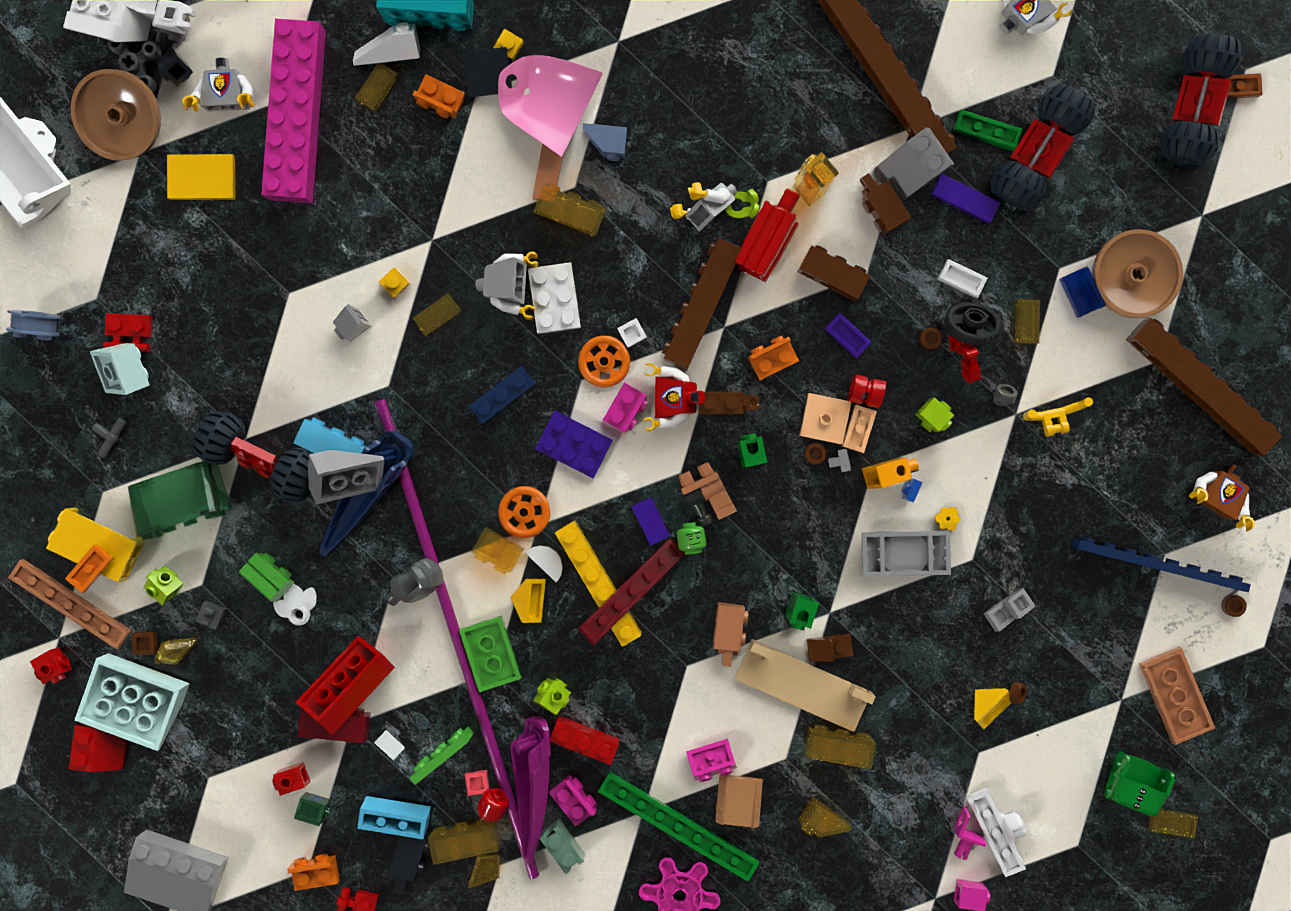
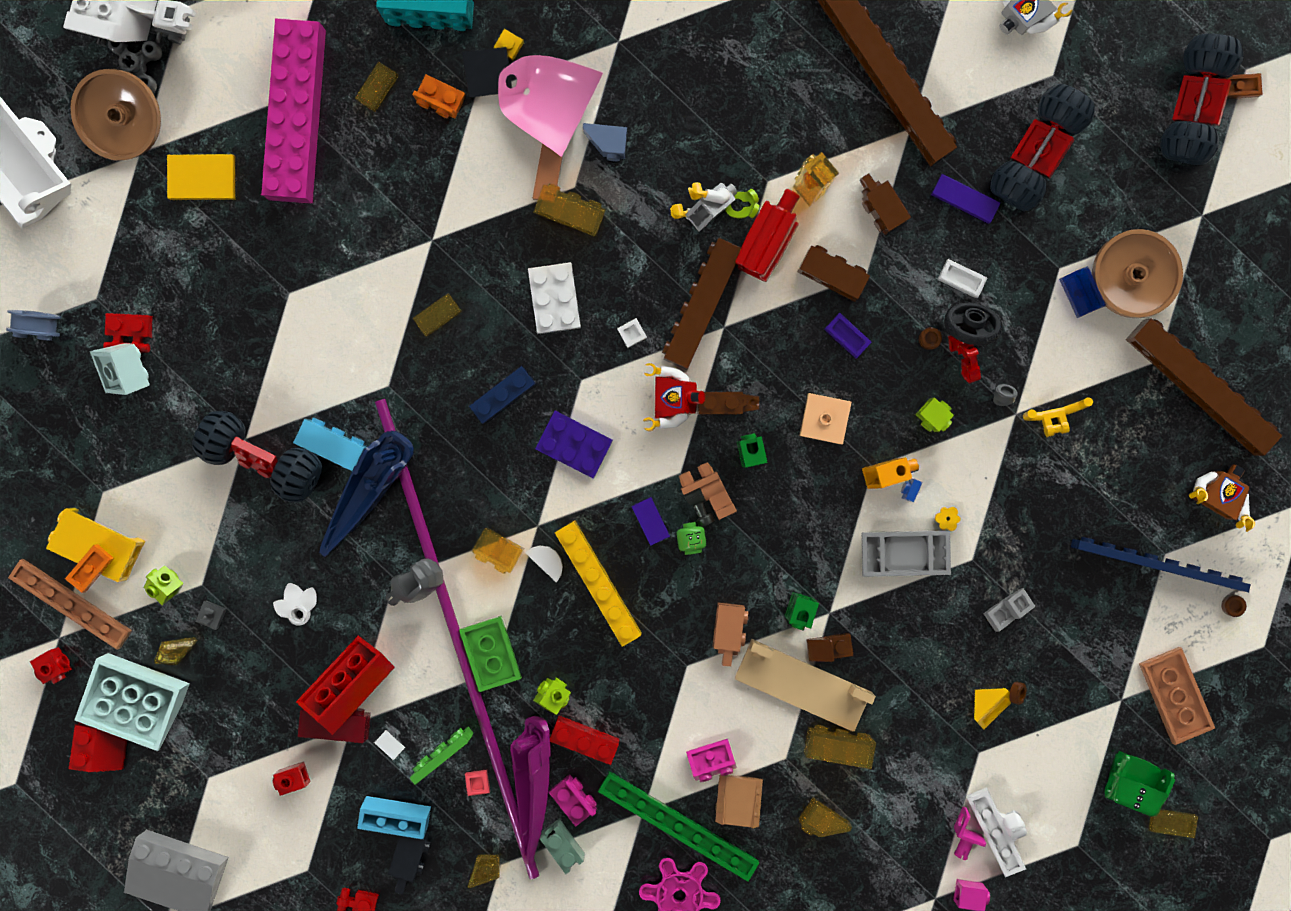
(110, 436): dark grey piece -> none
(144, 643): reddish brown plate -> none
(174, 67): black brick -> none
(177, 499): clear green windscreen -> none
(221, 90): torso -> none
(267, 576): bright green brick -> none
(313, 809): clear green brick -> none
(314, 872): orange bracket -> none
(343, 474): light grey slope -> none
(350, 323): light grey slope -> none
(394, 44): white slope -> none
(394, 282): yellow plate -> none
(463, 841): clear yellow brick -> none
(492, 805): red head -> none
(506, 281): light grey torso -> none
(529, 600): yellow slope -> none
(540, 520): orange plate -> none
(586, 356): orange plate -> none
(625, 408): dark pink bracket -> none
(631, 591): dark red tile -> none
(773, 358): orange bracket -> none
(815, 453): reddish brown tile -> none
(842, 460): light grey tile -> none
(859, 428): light nougat plate -> none
(866, 391): red wheel -> none
(914, 164): light grey slope -> none
(987, 130): green tile -> none
(1027, 321): clear yellow tile -> none

